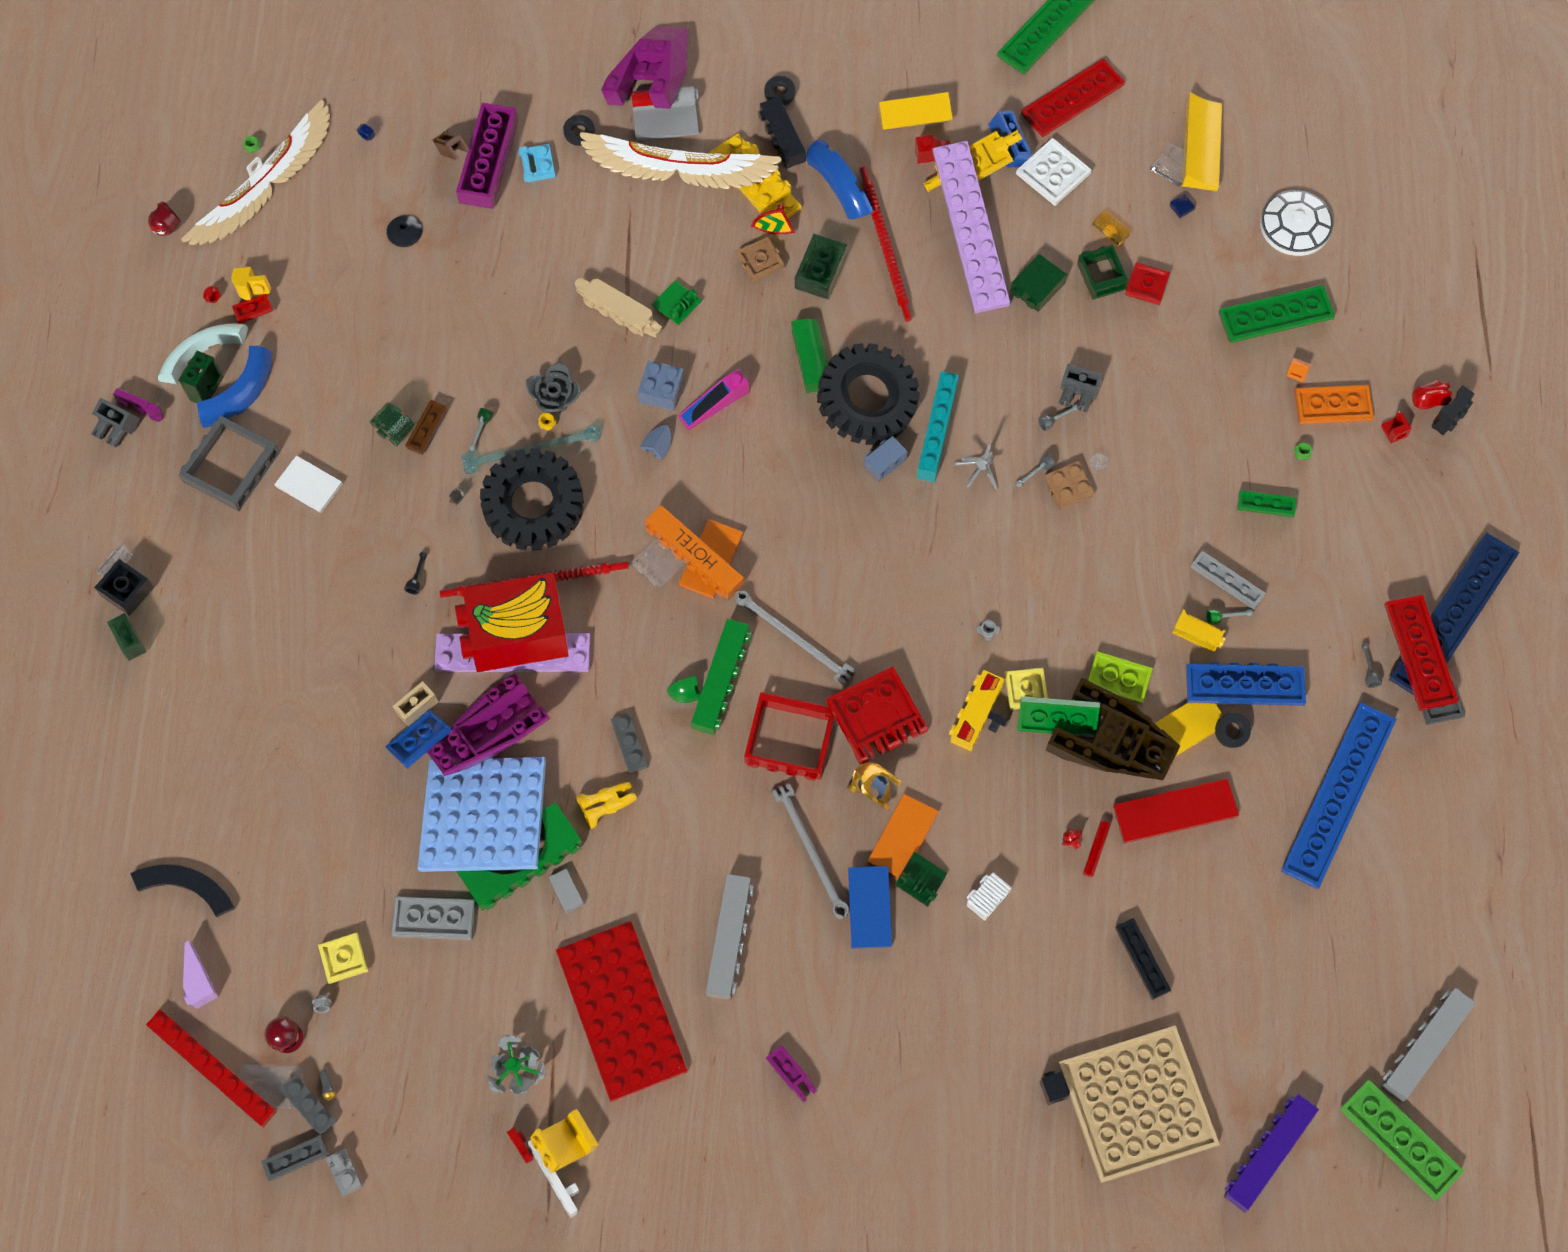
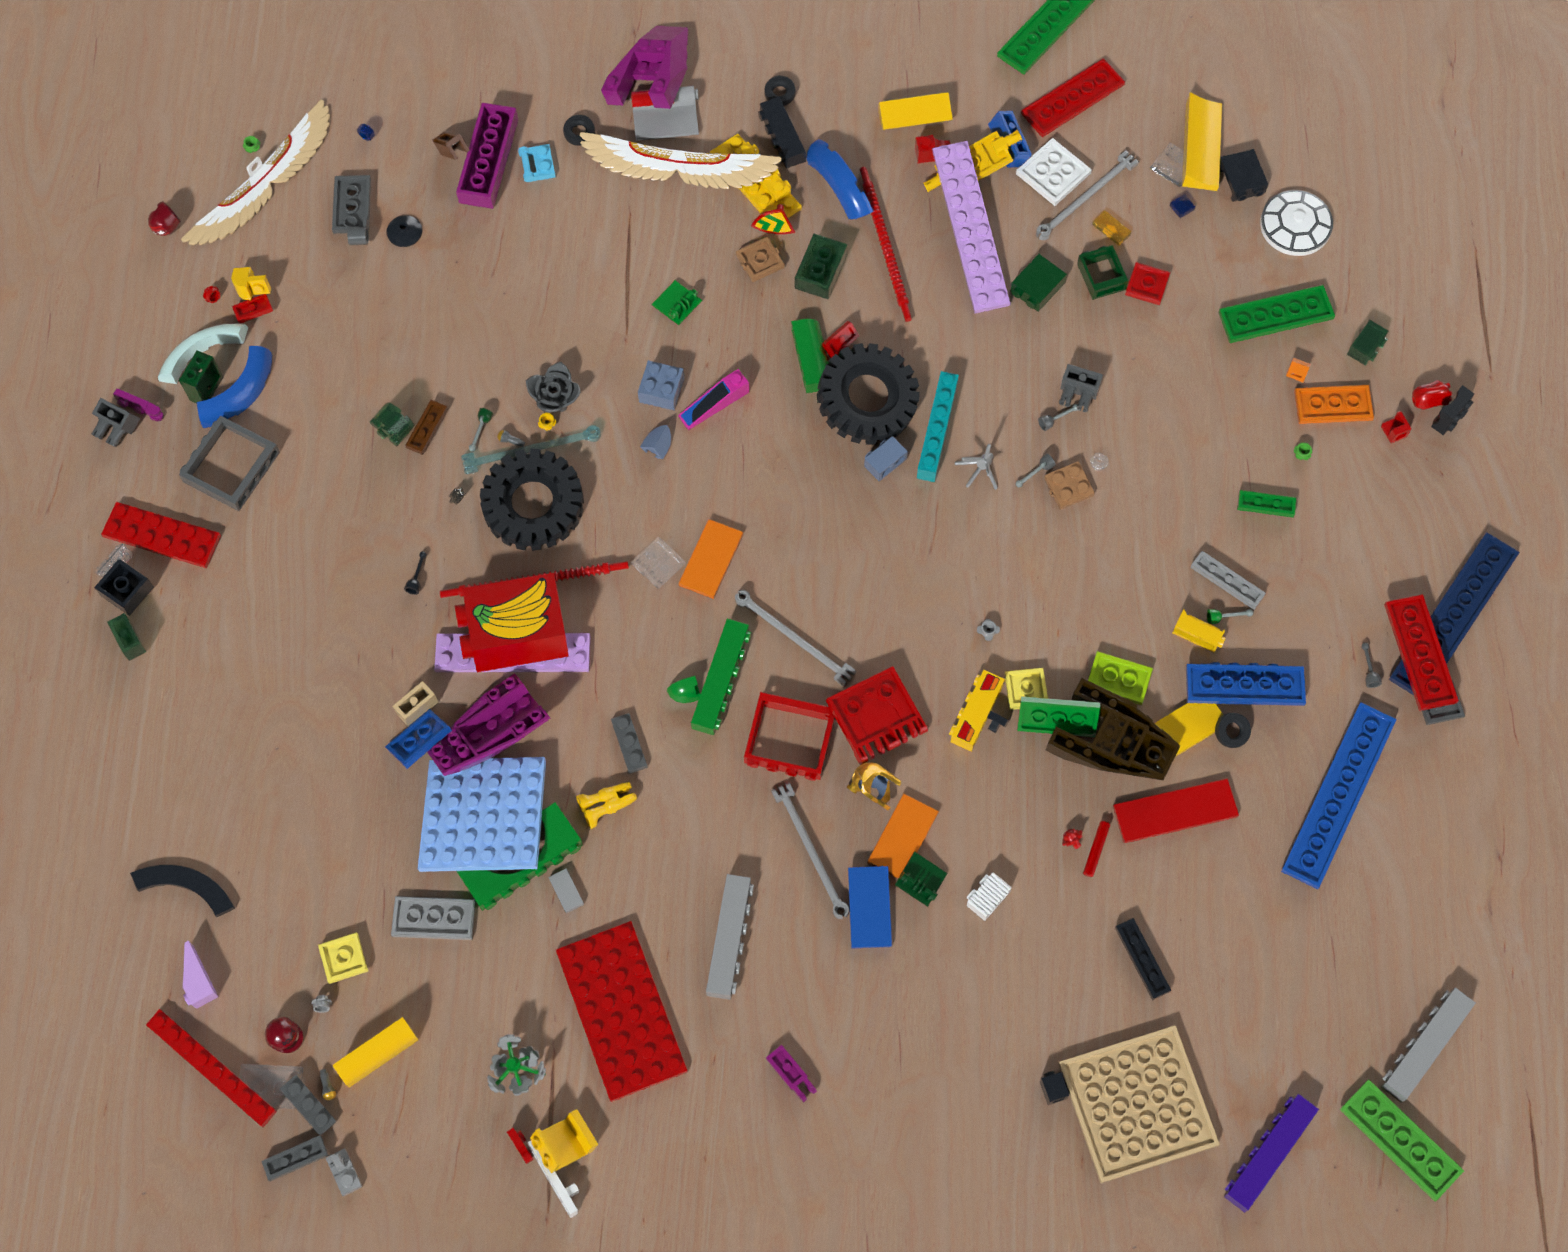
(161, 534): none -> red plate
(308, 484): white tile -> none
(352, 222): none -> dark grey hinge
(375, 1052): none -> yellow brick
(504, 436): none -> dark grey piece
(618, 307): tan hinge -> none
(694, 552): orange brick -> none
(840, 339): none -> red plate
(1124, 162): none -> light grey hinge
(1244, 175): none -> black panel
(1368, 342): none -> clear green brick

